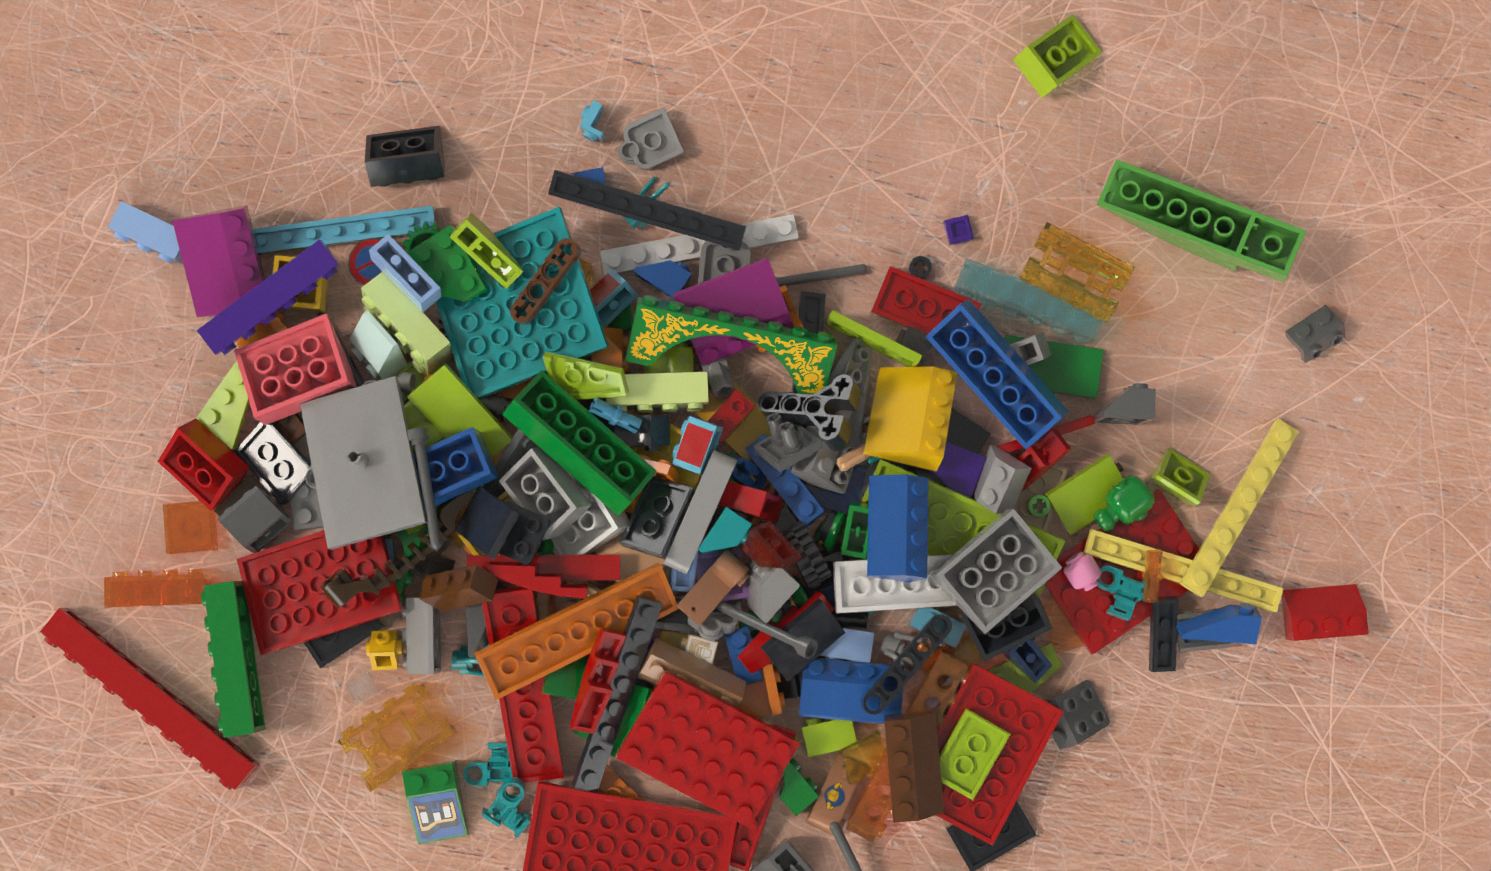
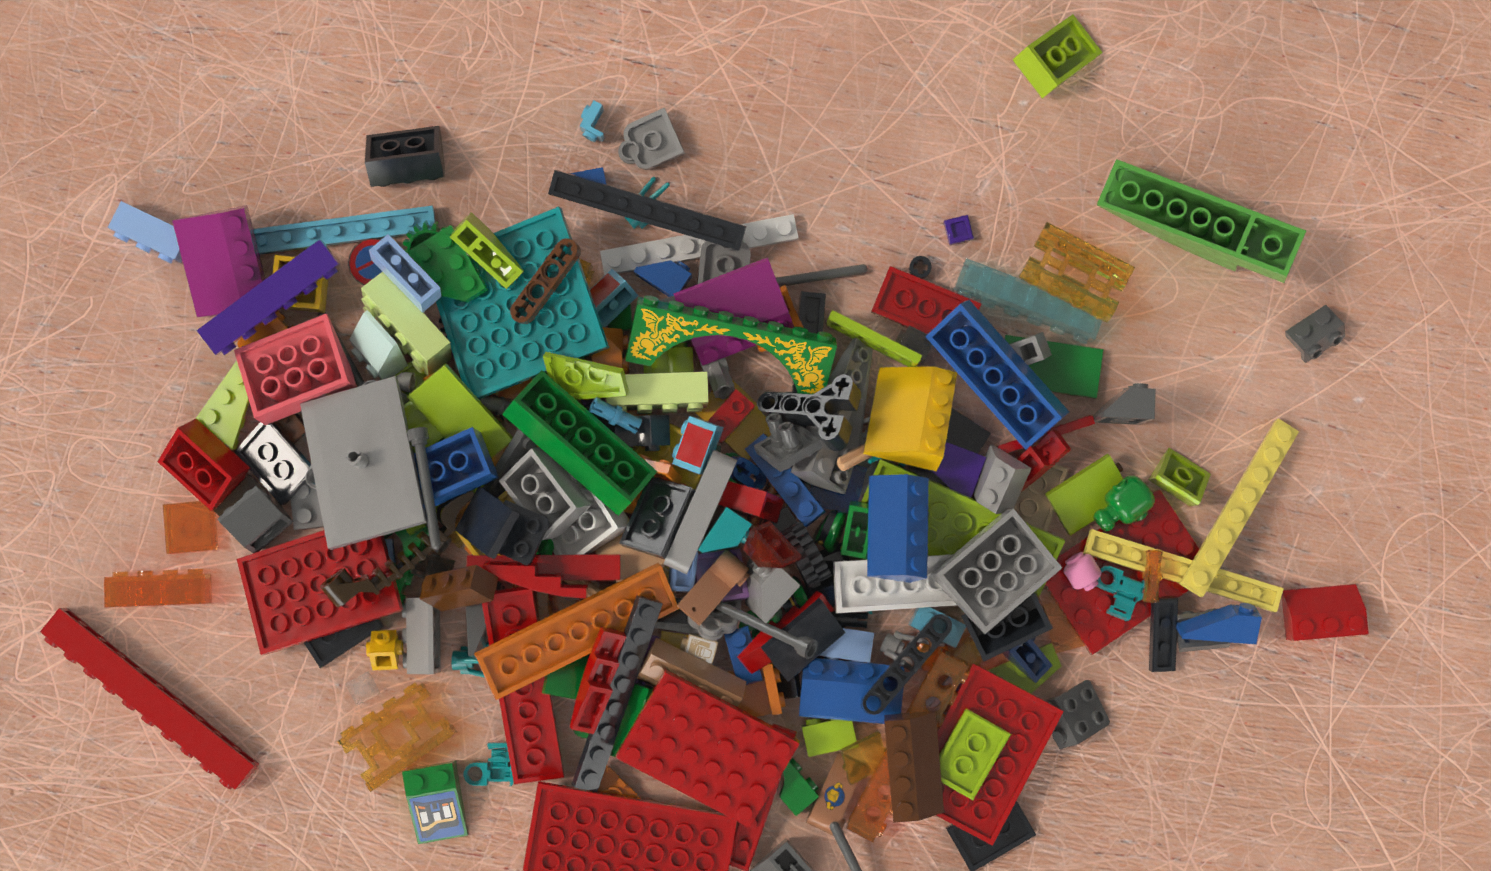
(233, 659): green brick -> none
(505, 808): teal piece -> none
(1044, 511): bright green bush -> none

